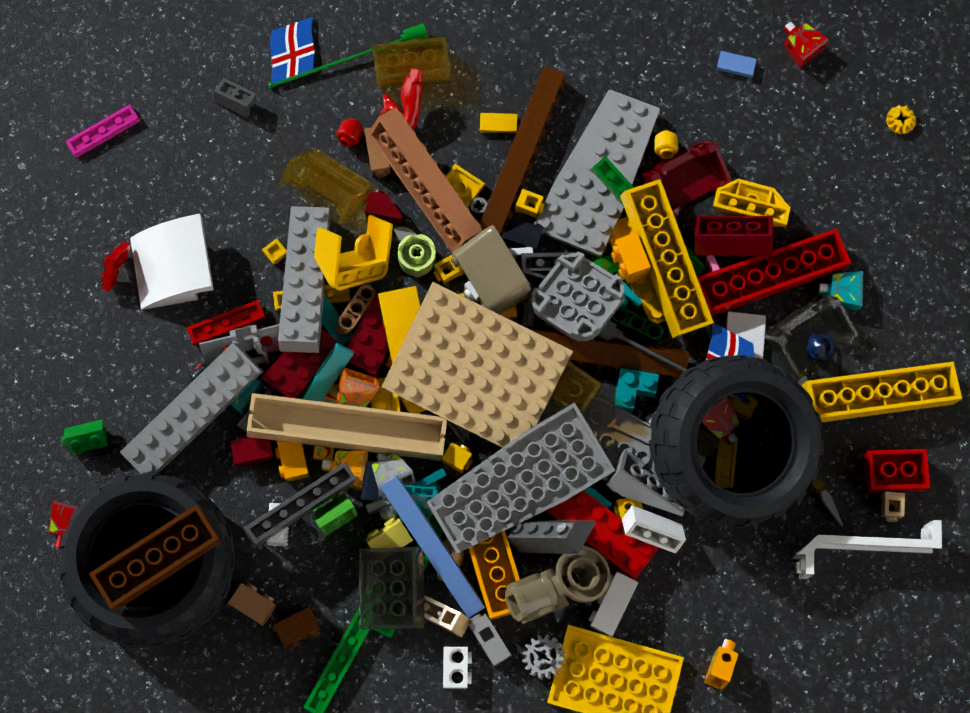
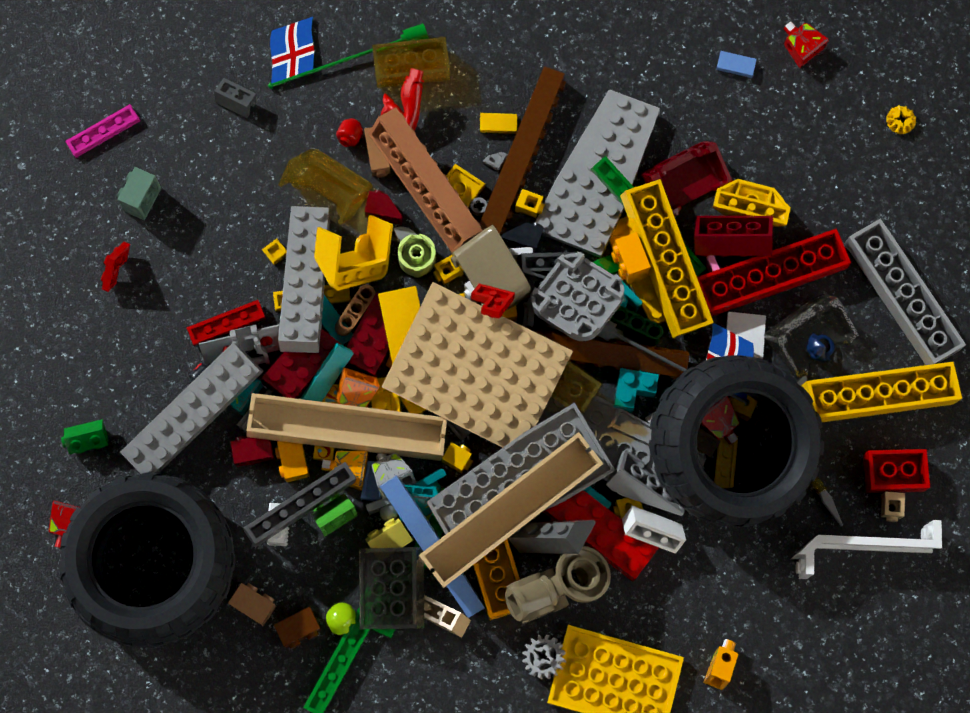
(139, 193): none -> sand green brick
(155, 558): reddish brown brick -> none
(171, 262): white slope -> none
(340, 618): none -> lime hair
(451, 667): white brick -> none
(489, 639): light grey brick -> none
(494, 300): none -> red plate
(495, 160): none -> light grey tile
(510, 510): none -> tan piece
(613, 604): white brick -> none
(666, 144): yellow head -> none
(846, 287): teal torso -> none
(904, 293): none -> light grey brick

